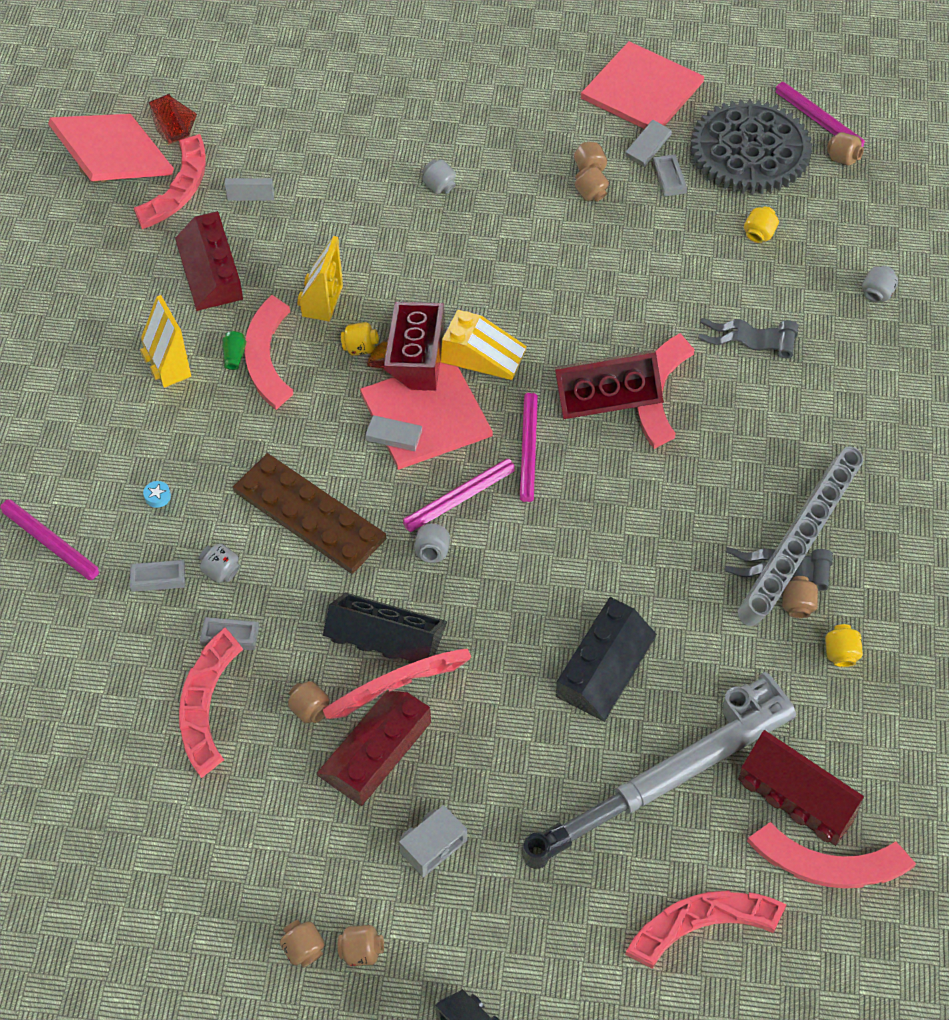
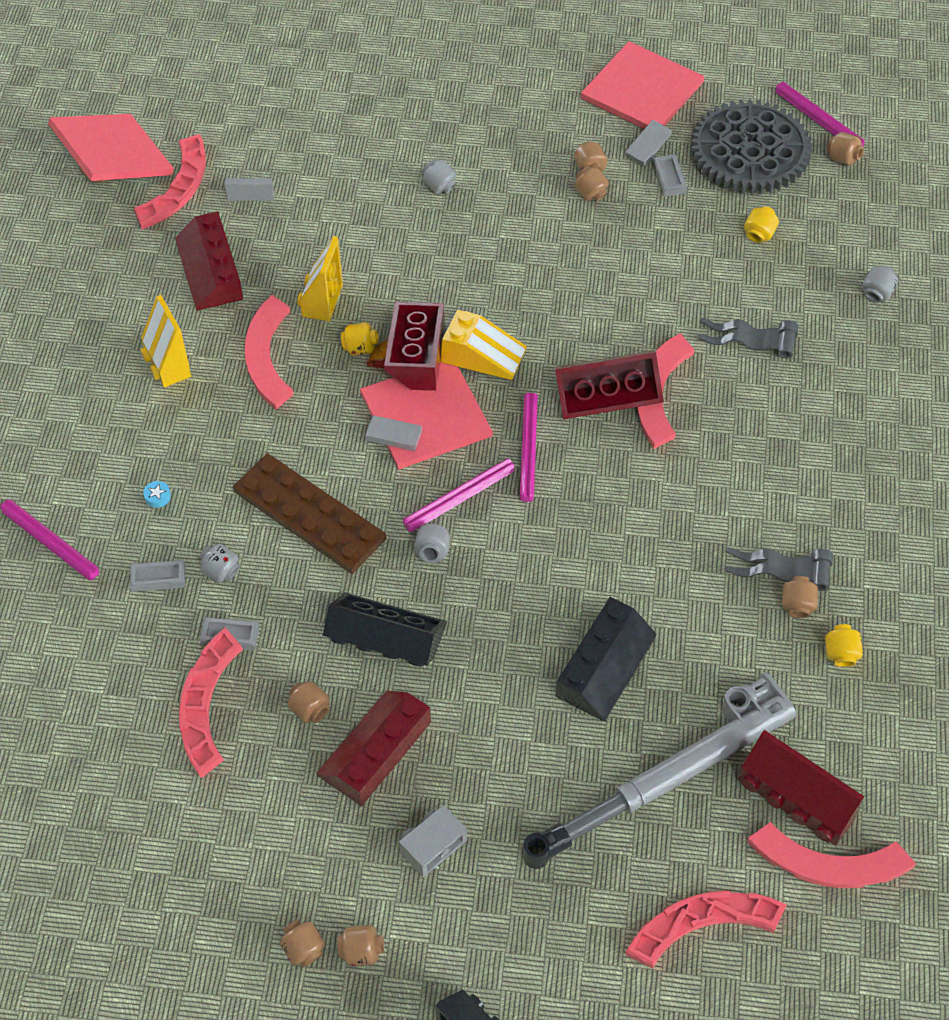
(171, 118): clear red slope -> none
(233, 349): green cone -> none
(395, 679): coral tile -> none
(800, 537): light grey beam -> none

